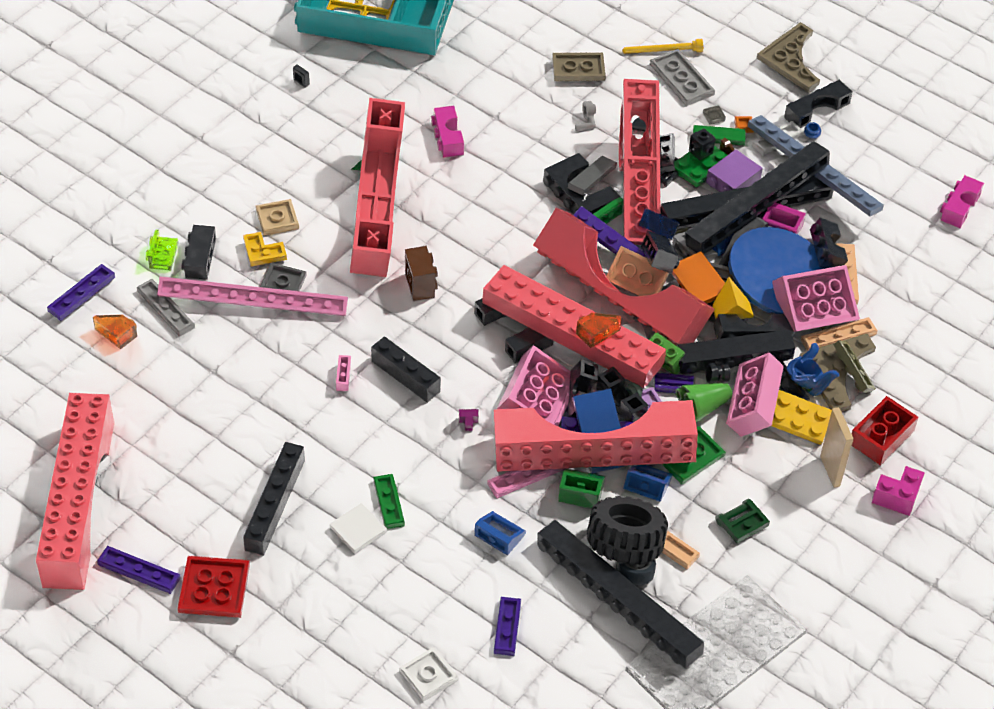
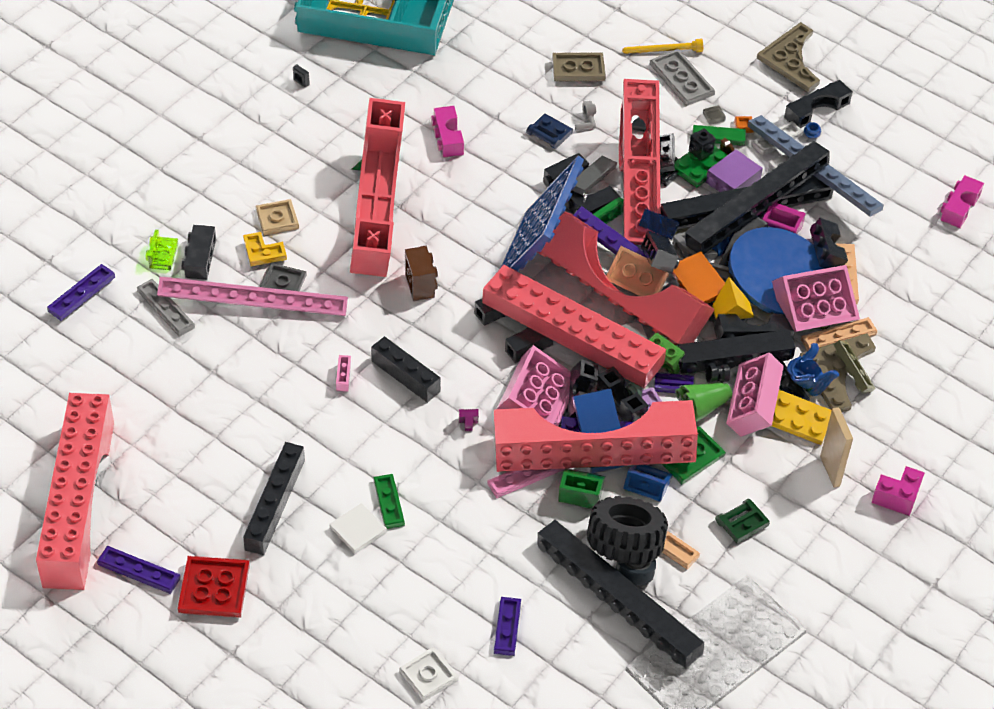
(116, 329): clear orange slope -> none
(495, 537): blue tile -> none
(542, 218): none -> blue plate
(550, 130): none -> dark blue plate
(597, 327): clear orange slope -> none
(883, 430): red brick -> none

